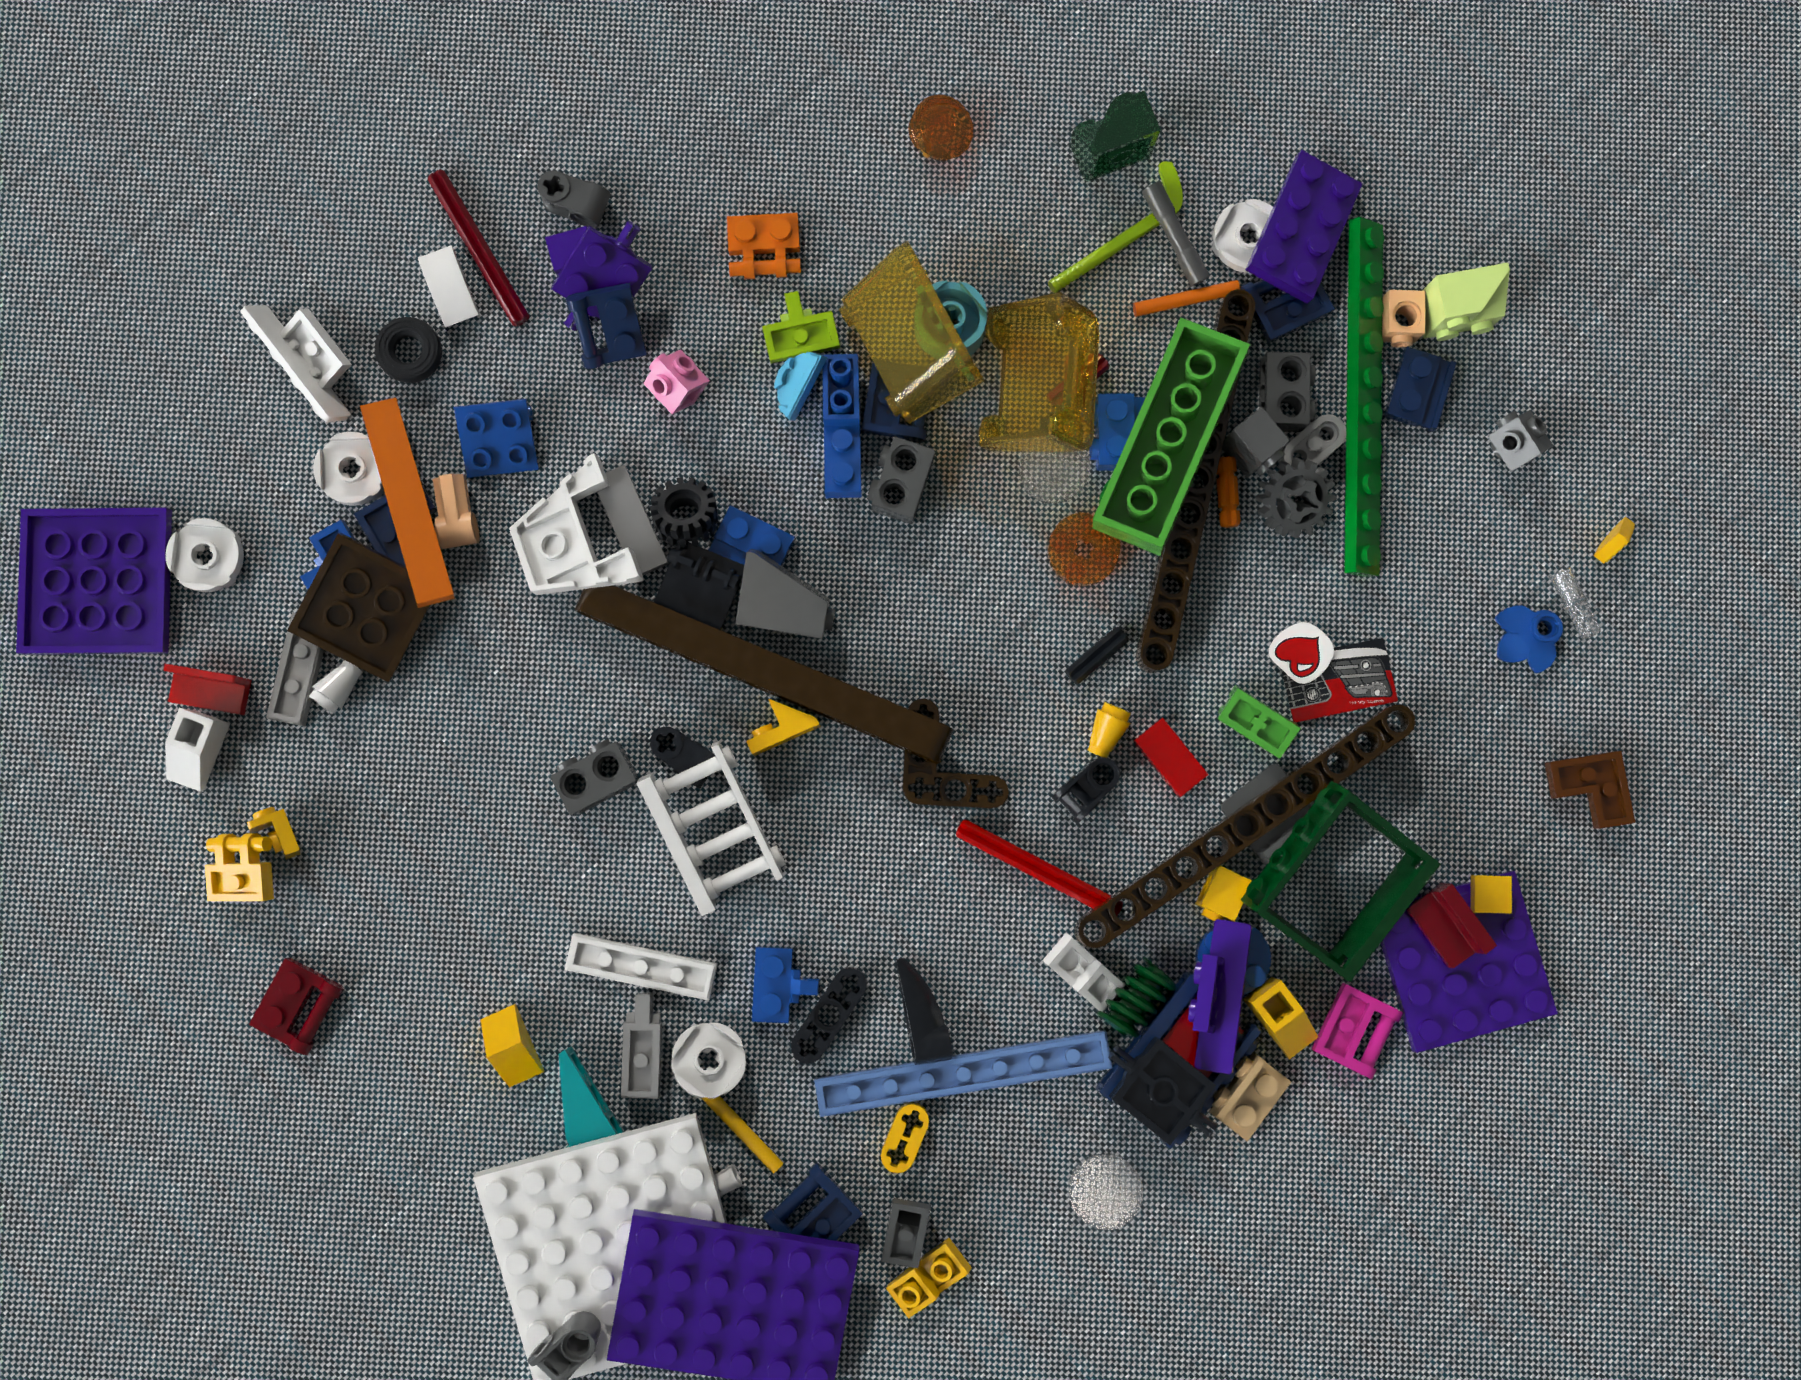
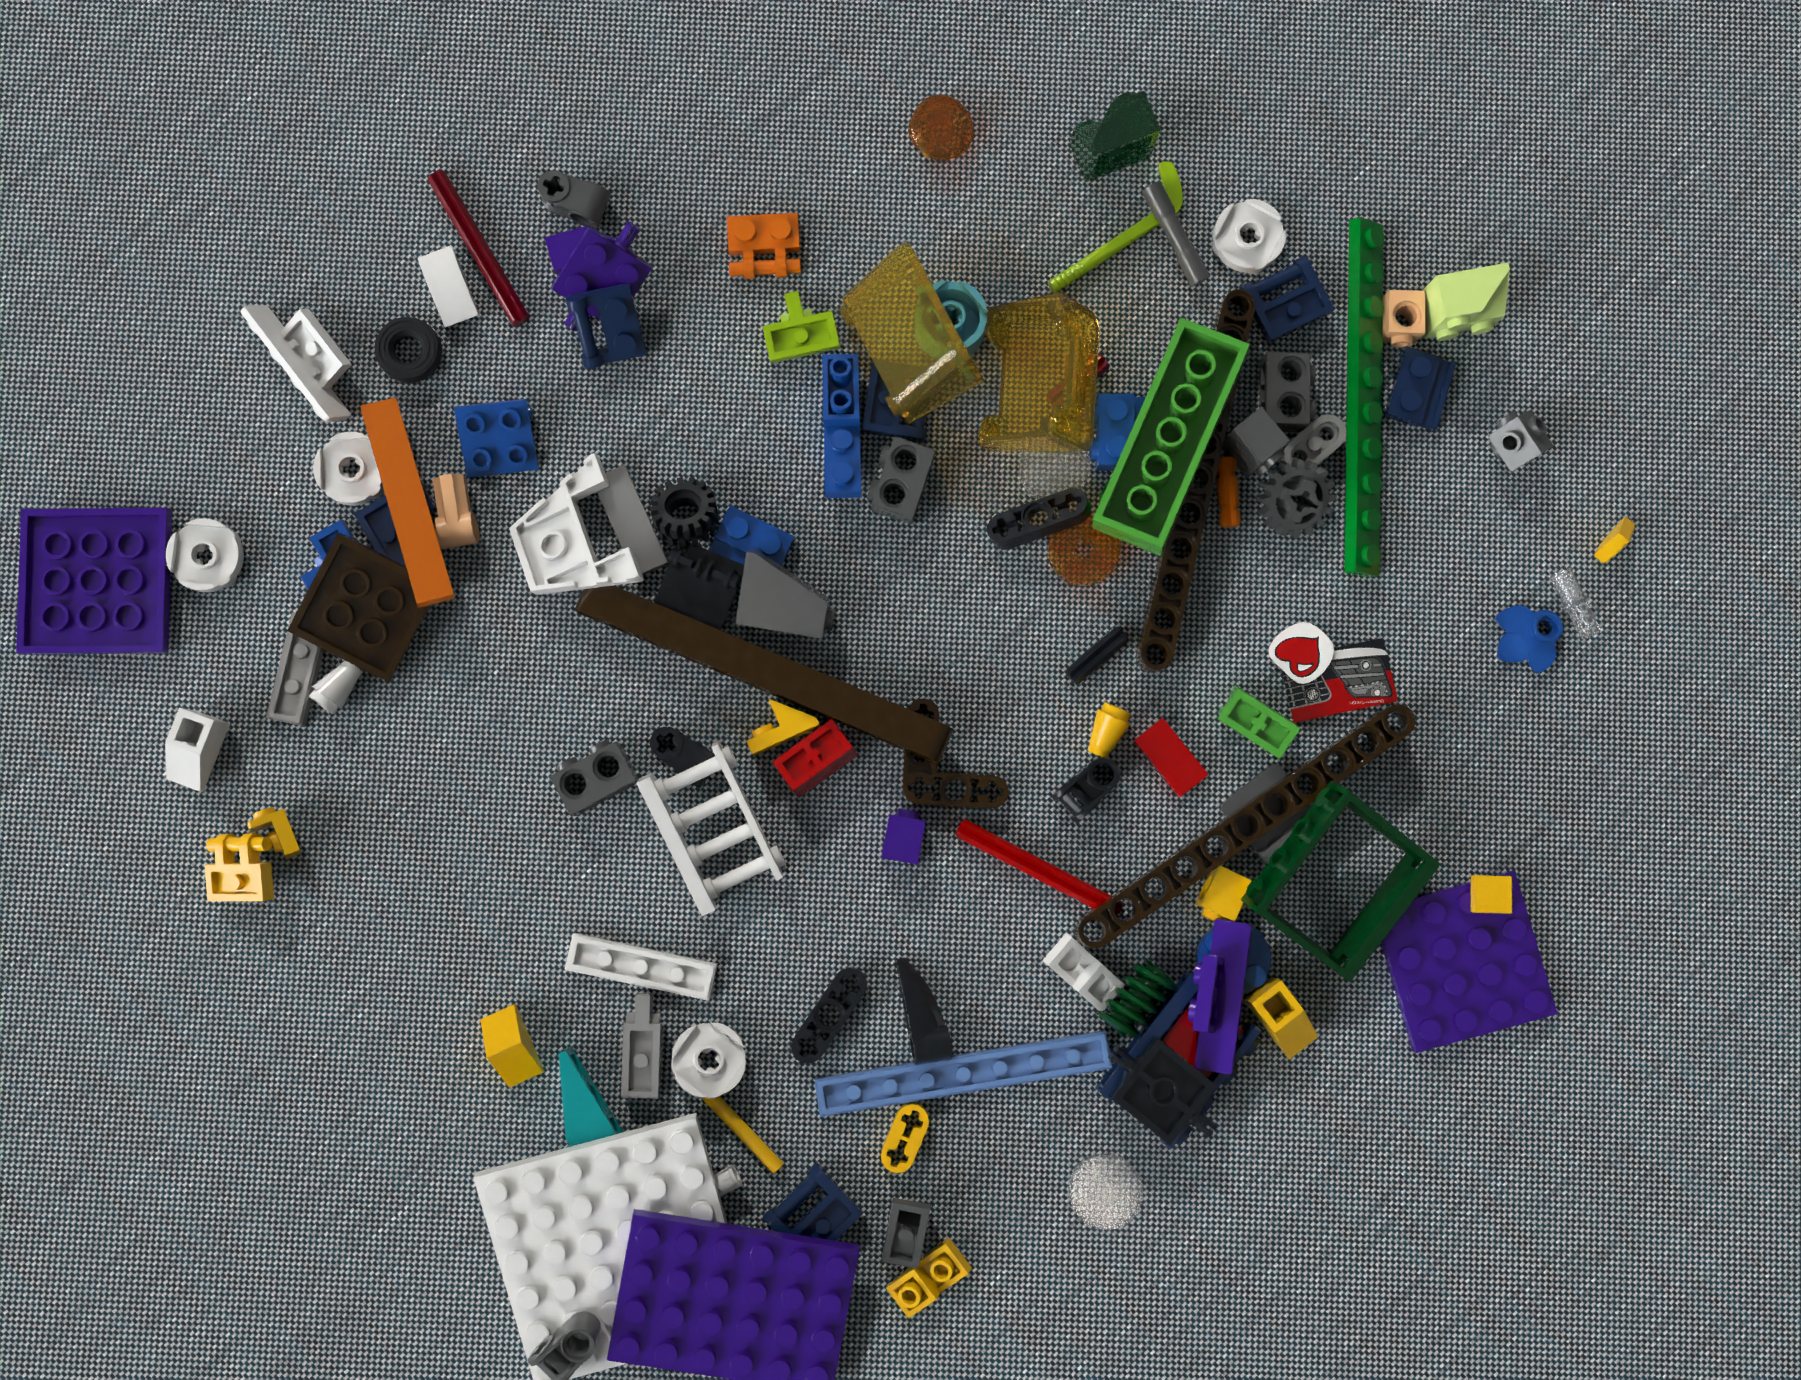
(208, 689): red panel -> none
(286, 1001): dark red plate -> none
(675, 381): bright pink brick -> none
(777, 985): blue hinge -> none
(796, 381): medium azure plate -> none
(815, 758): none -> red hinge
(903, 837): none -> dark purple brick
(1052, 525): none -> black beam
(1184, 298): orange bar -> none
(1249, 1096): tan bracket -> none
(1304, 227): dark purple plate -> none
(1346, 1026): dark pink plate -> none
(1450, 925): dark red panel -> none
(1602, 779): reddish brown plate -> none

